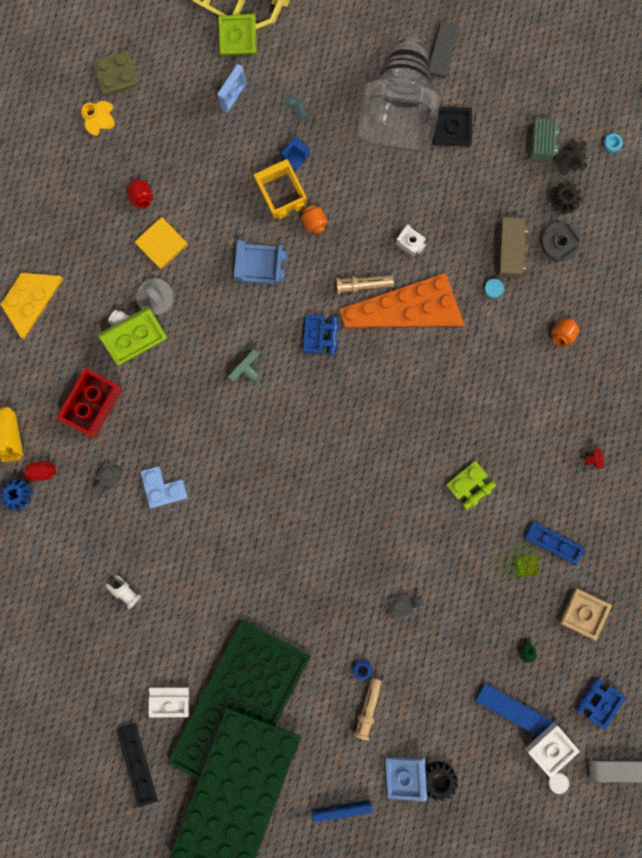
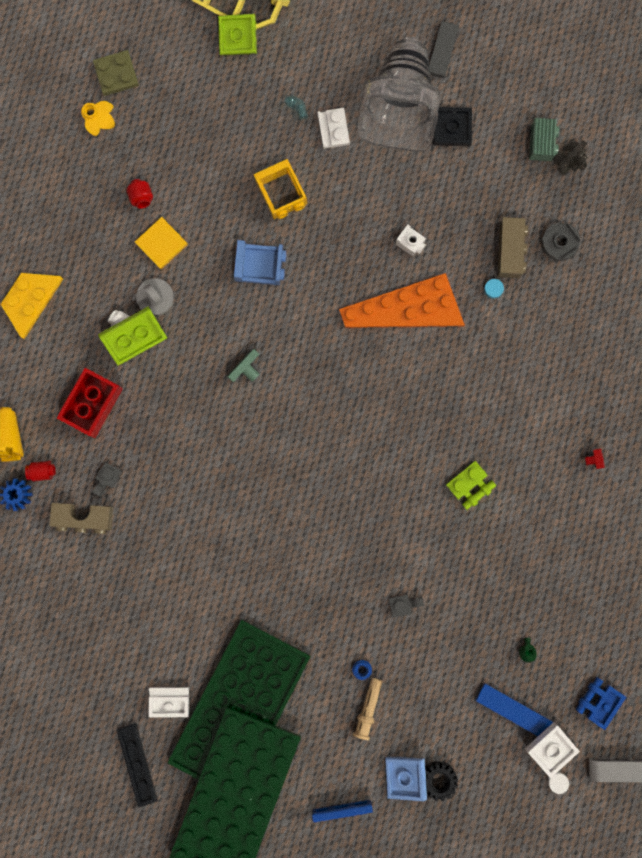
(64, 516): none -> dark tan arch
(124, 593): white piece -> none
(160, 493): light blue plate -> none
(231, 88): light blue plate -> none
(296, 153): blue panel -> none
(314, 219): orange head -> none
(314, 334): blue plate -> none
(333, 128): none -> white plate
(354, 284): tan pin -> none
(527, 566): clear neon green panel -> none
(554, 543): blue tile -> none
(560, 200): clear smoke gear -> none
(565, 332): orange head -> none
(585, 614): tan plate -> none
(612, 143): medium azure tile -> none

